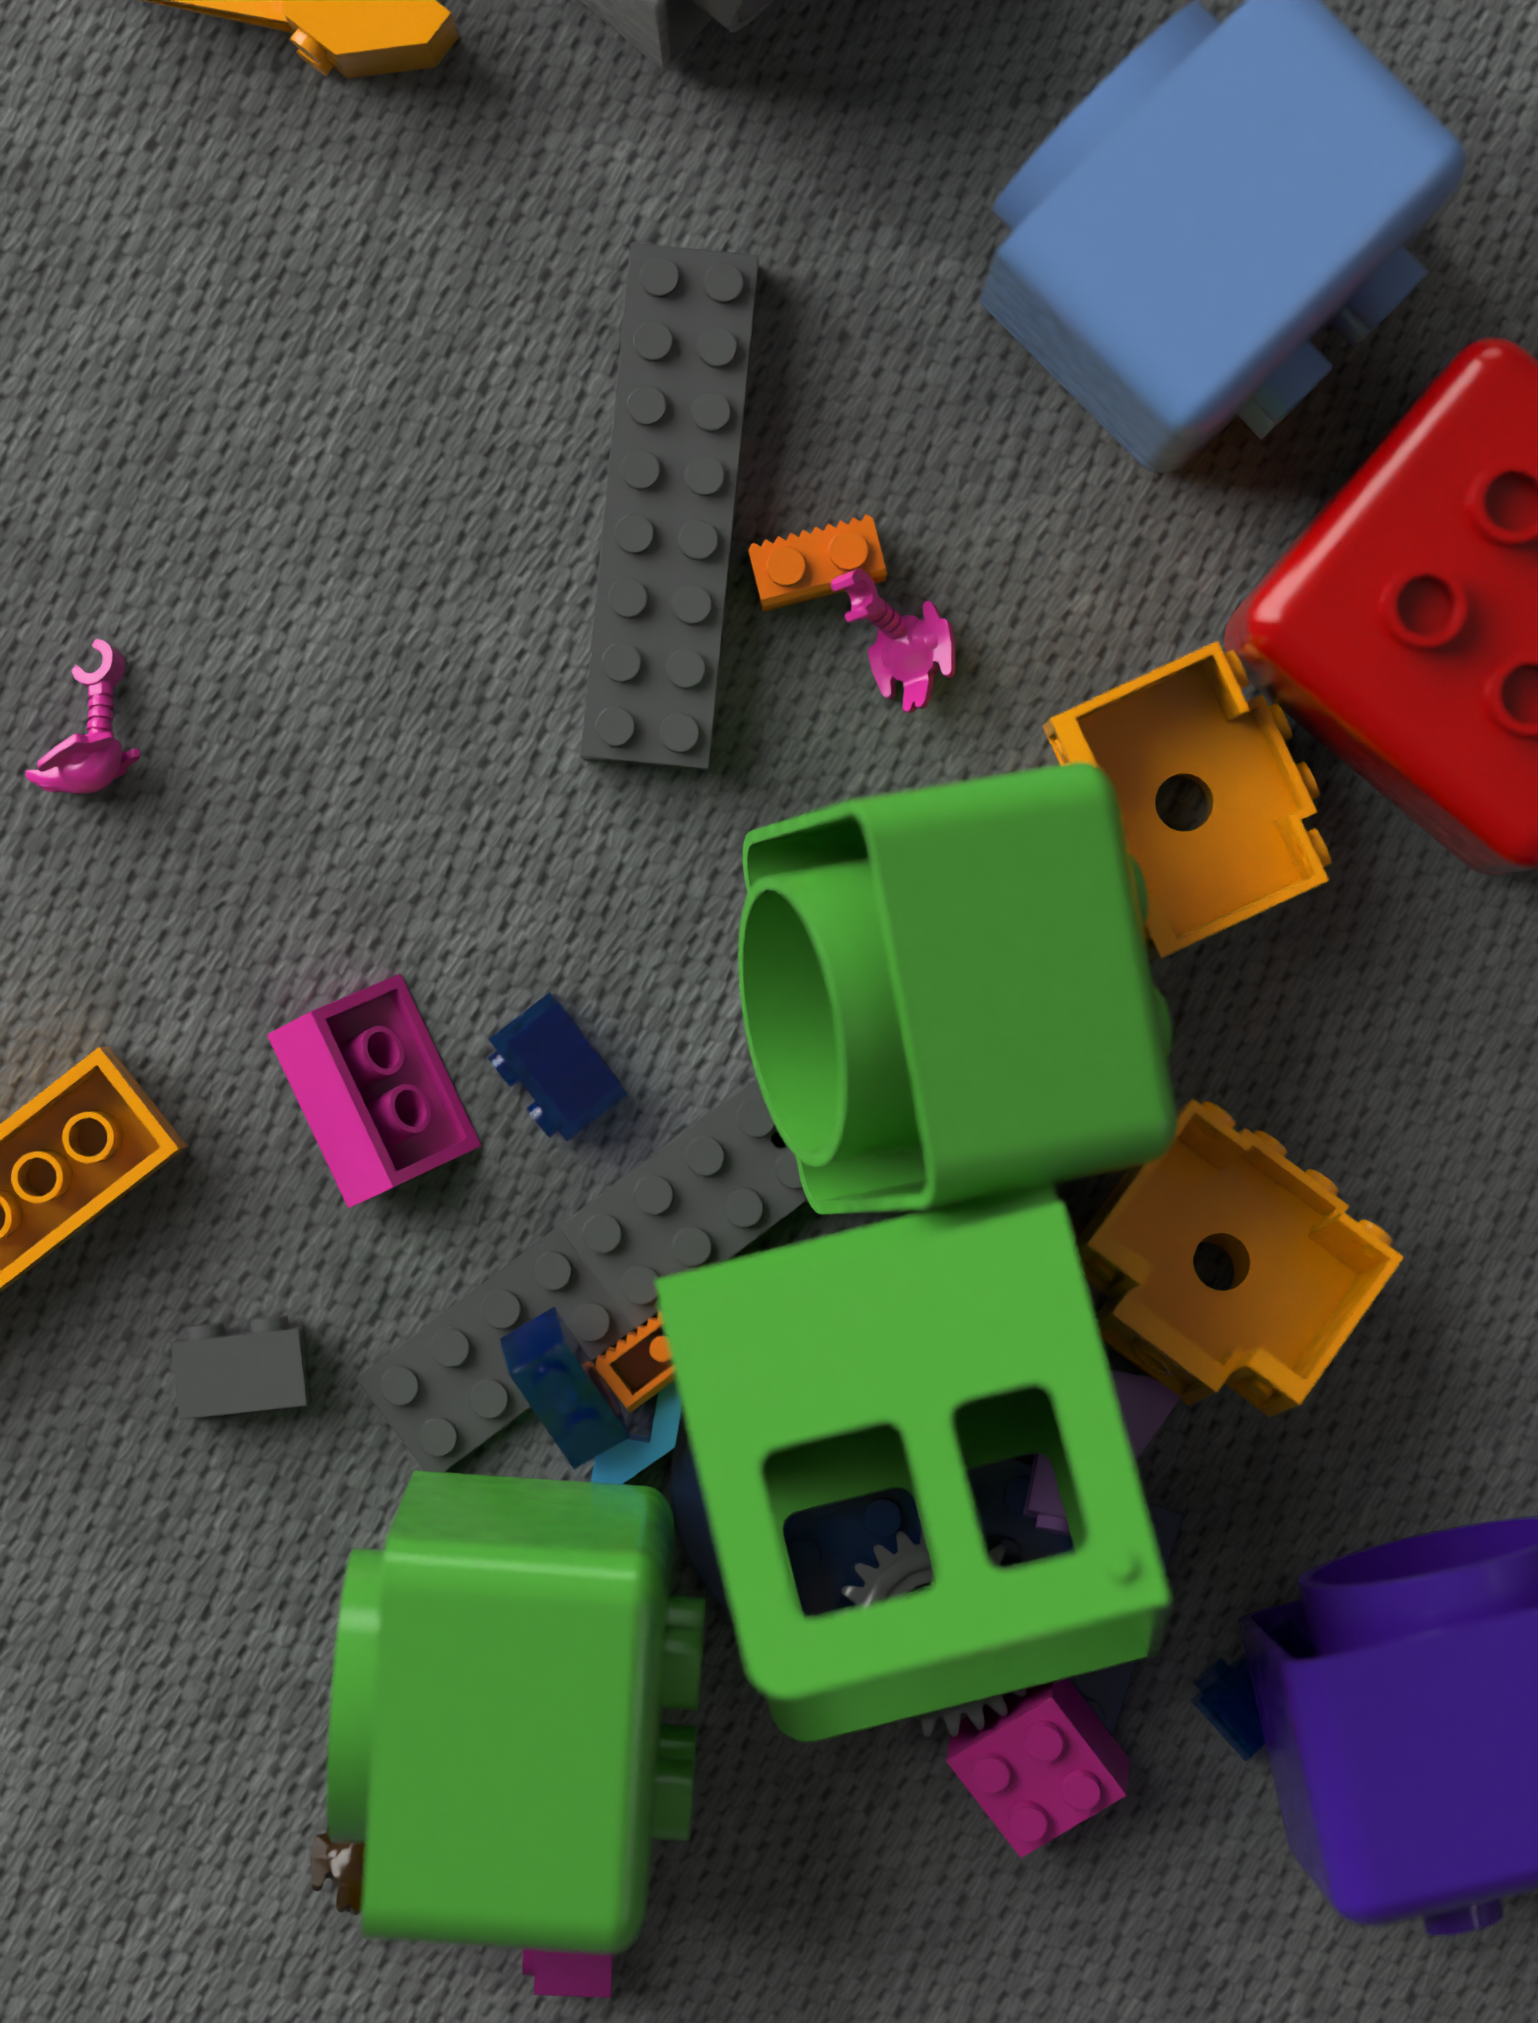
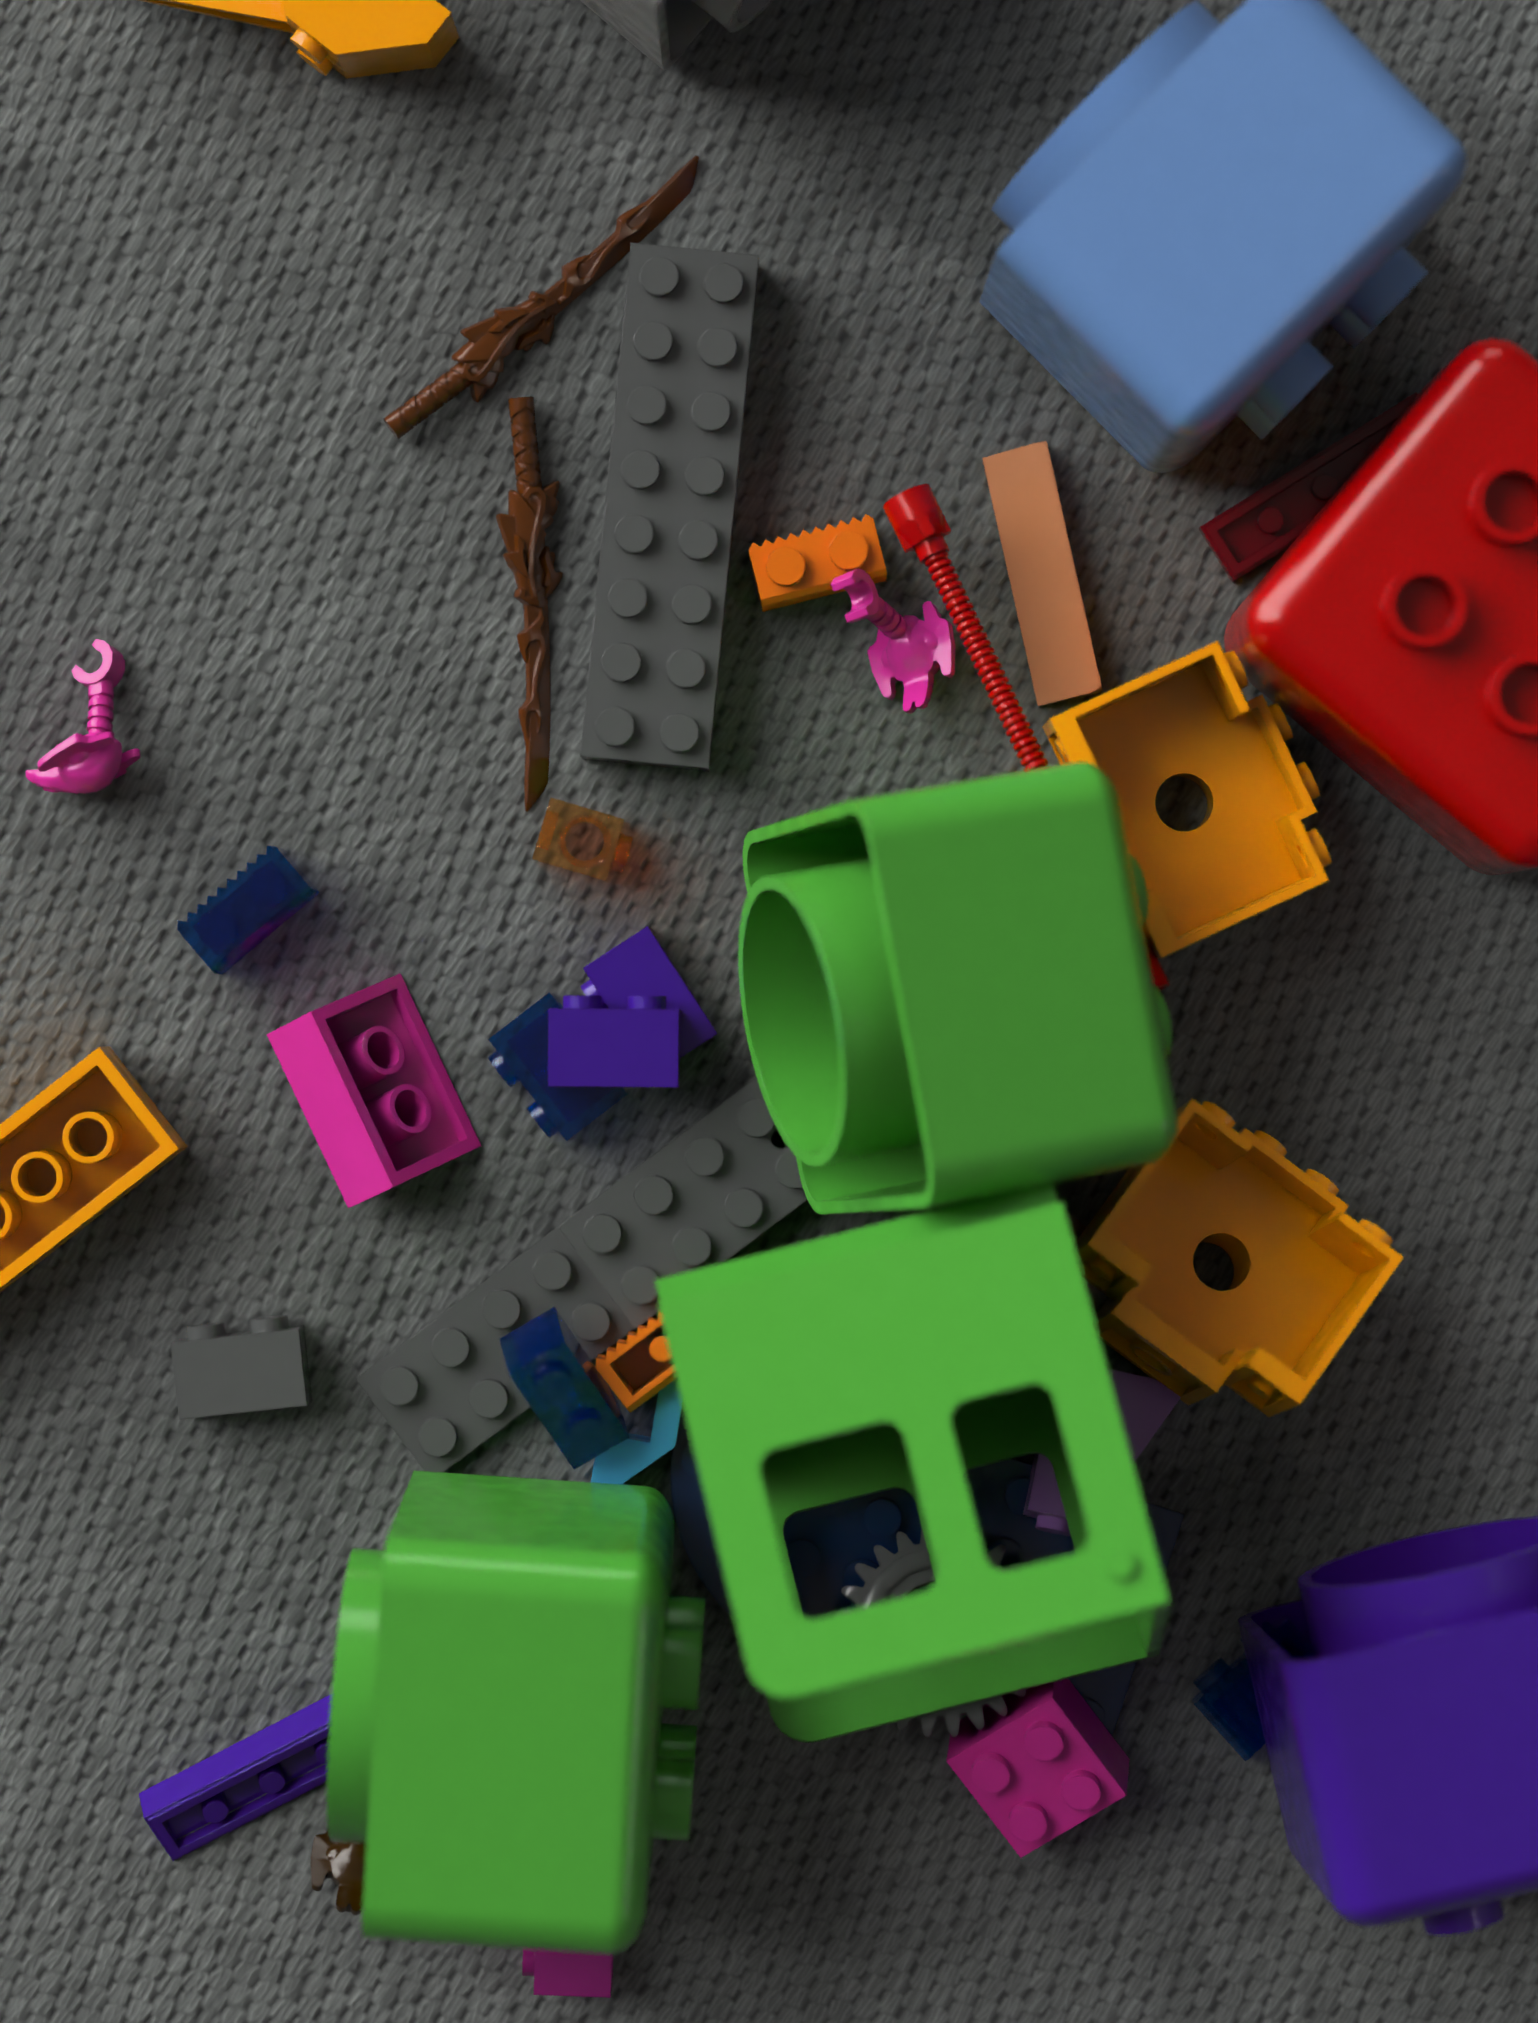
(237, 1777): none -> dark purple slope
(247, 909): none -> clear blue brick
(534, 319): none -> reddish brown sword
(536, 579): none -> reddish brown sword
(553, 840): none -> clear orange brick
(613, 1045): none -> dark purple brick
(644, 969): none -> dark purple brick
(922, 529): none -> red hose
(1042, 574): none -> nougat slope
(1282, 510): none -> dark red tile

